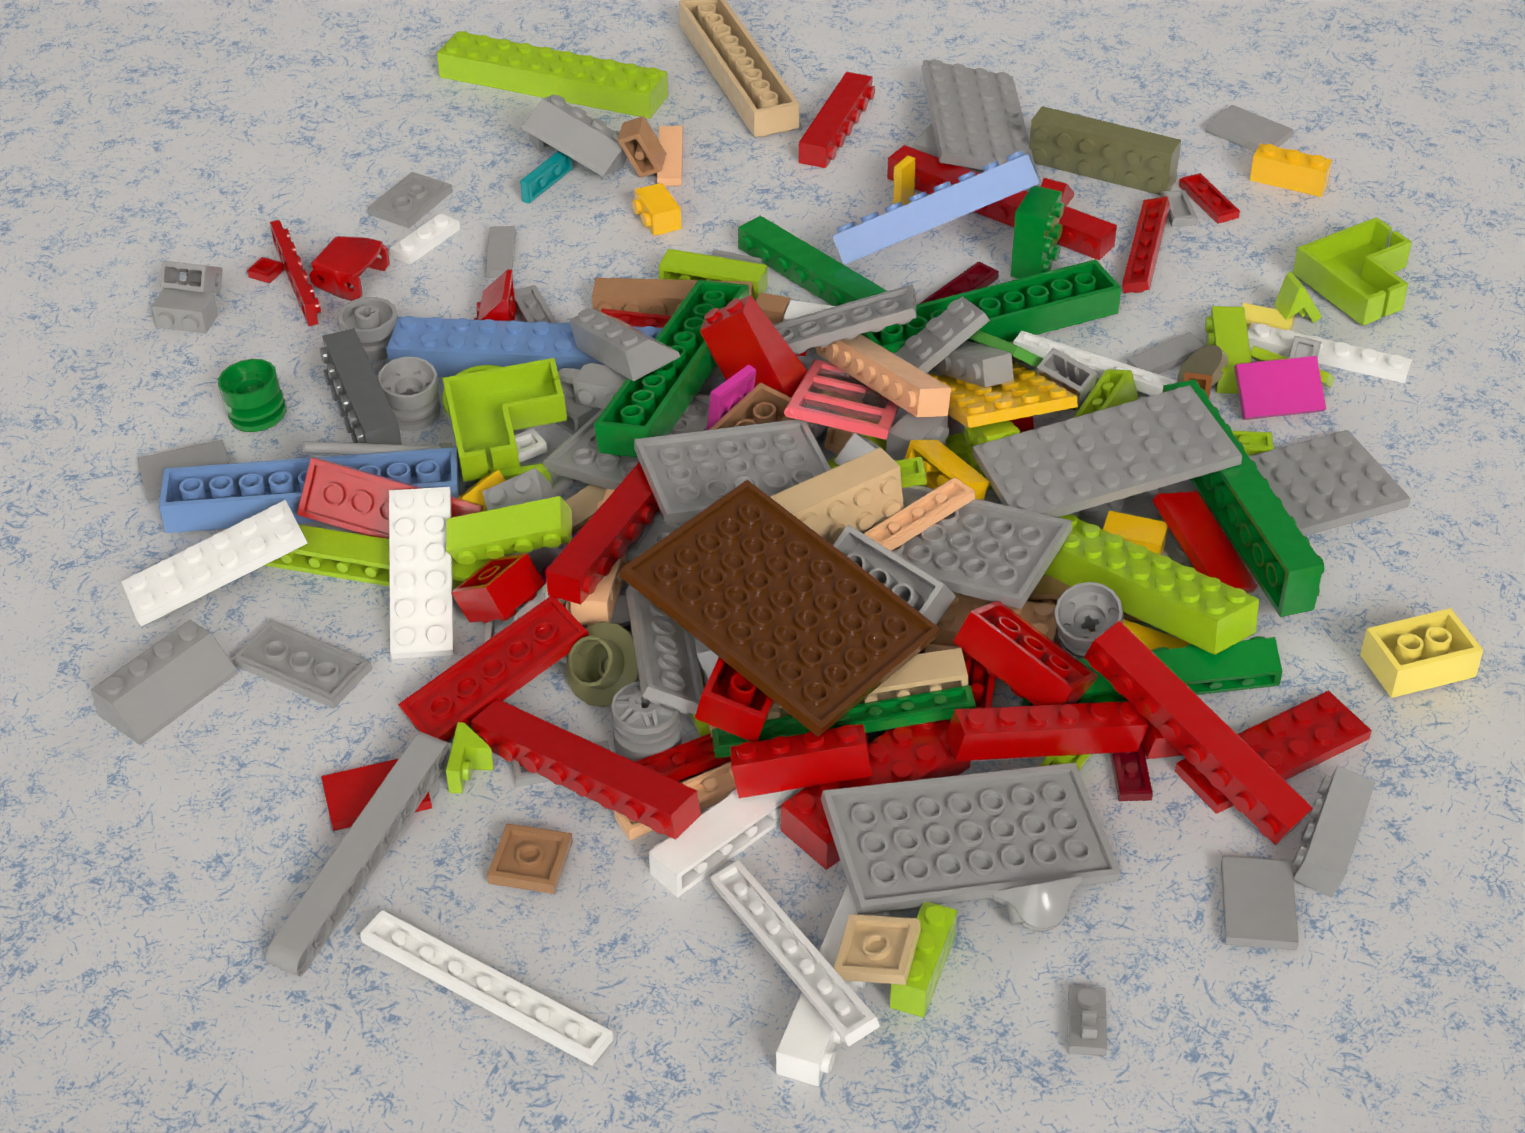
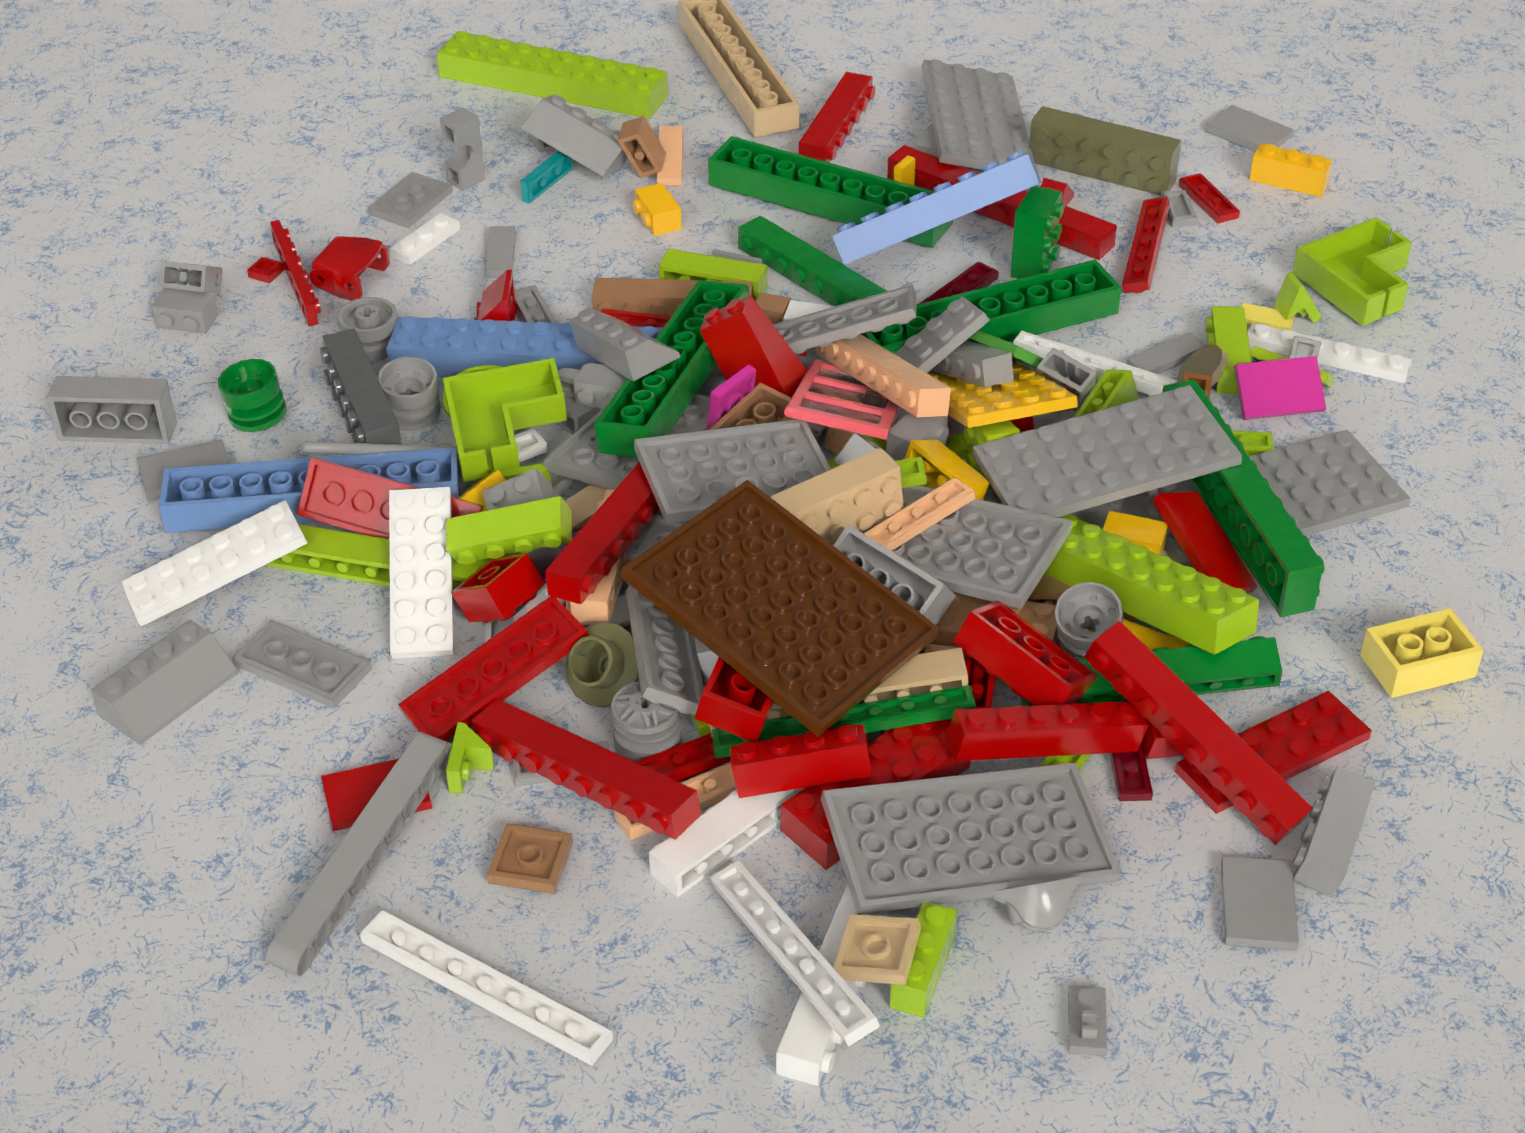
(112, 409): none -> light grey brick
(462, 131): none -> light grey arch
(810, 185): none -> green brick

